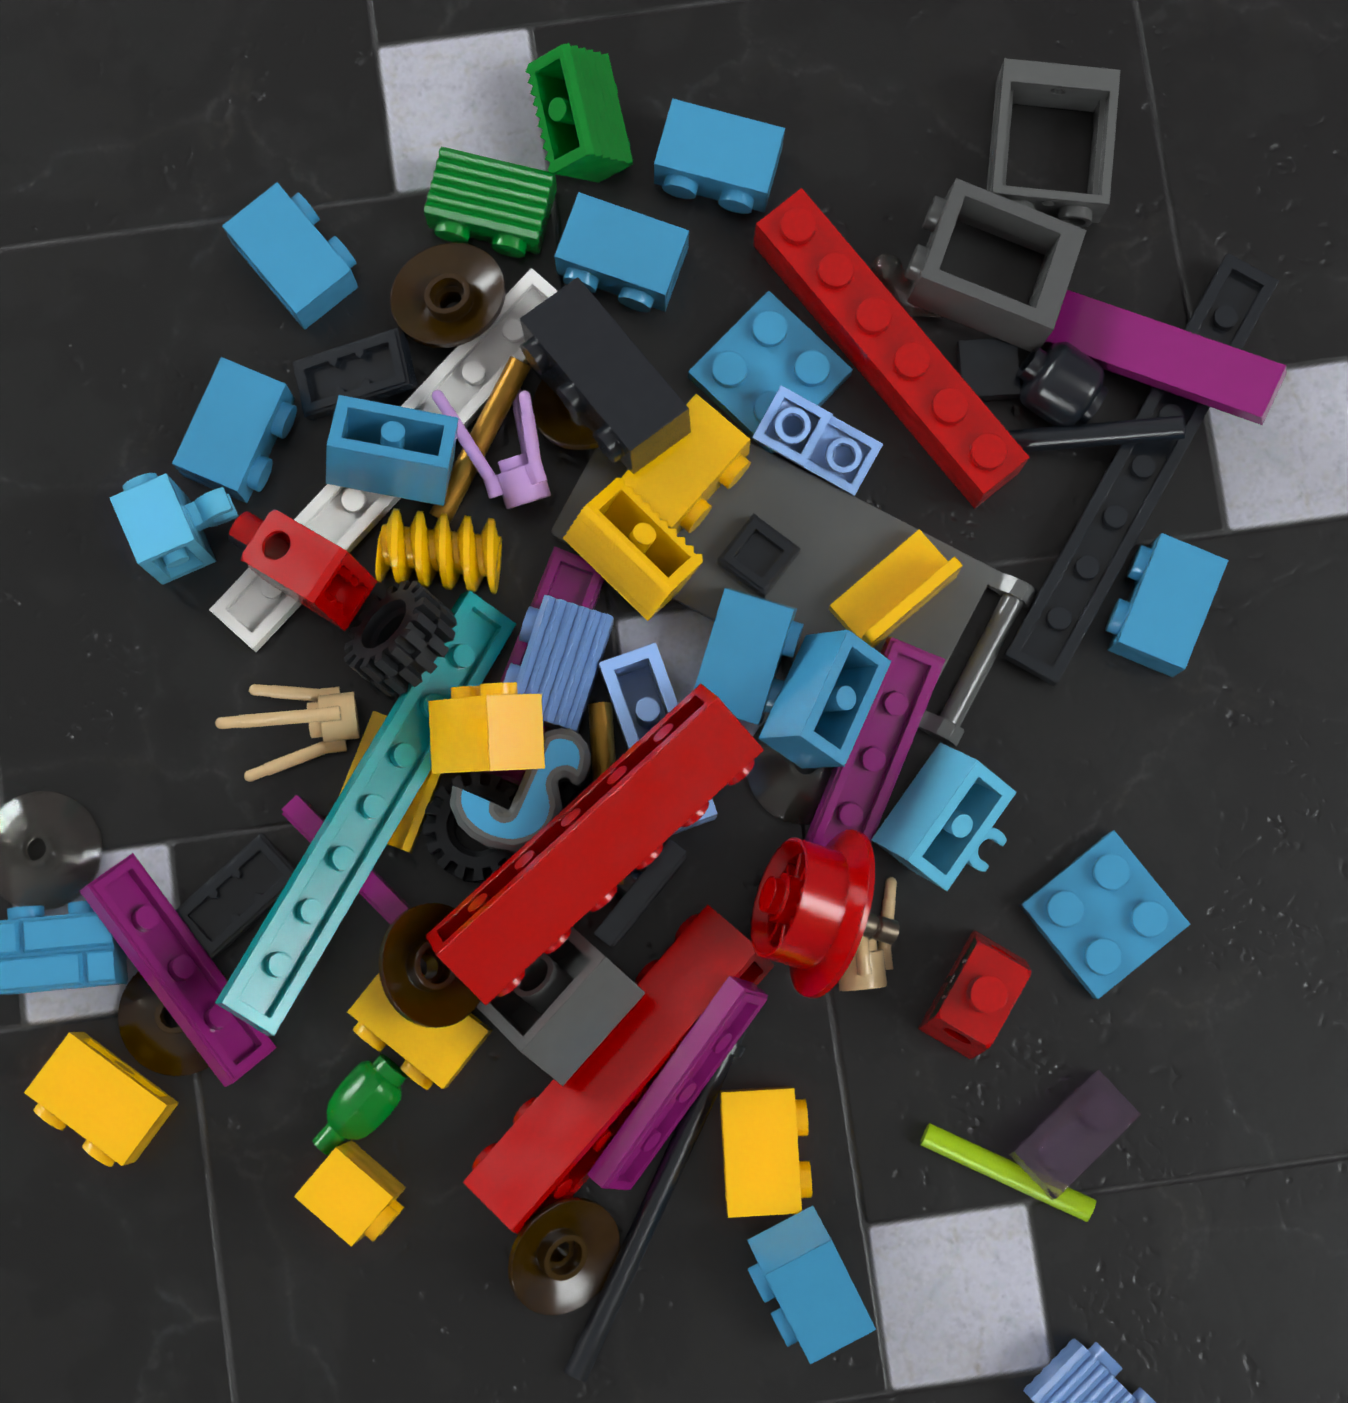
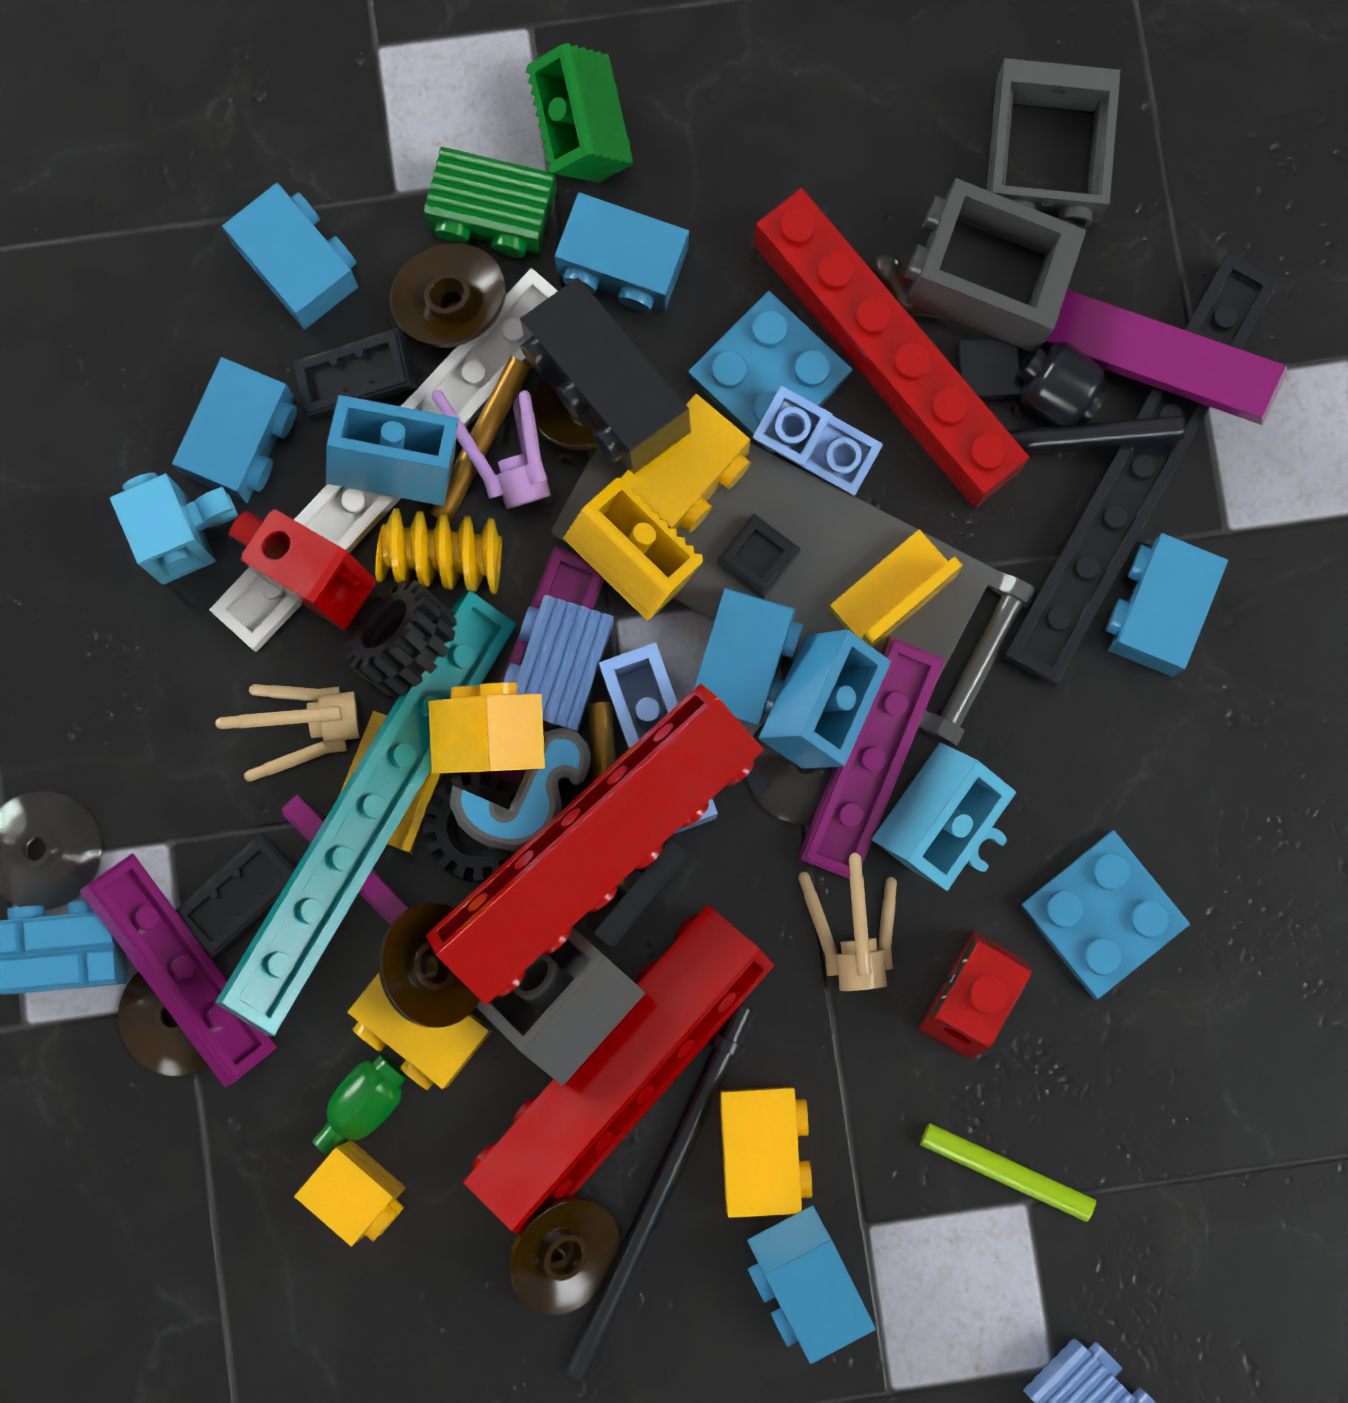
(99, 1100): yellow brick -> none
(678, 1084): magenta tile -> none
(718, 157): dark azure brick -> none
(817, 909): red piece -> none
(1075, 1134): clear purple plate -> none

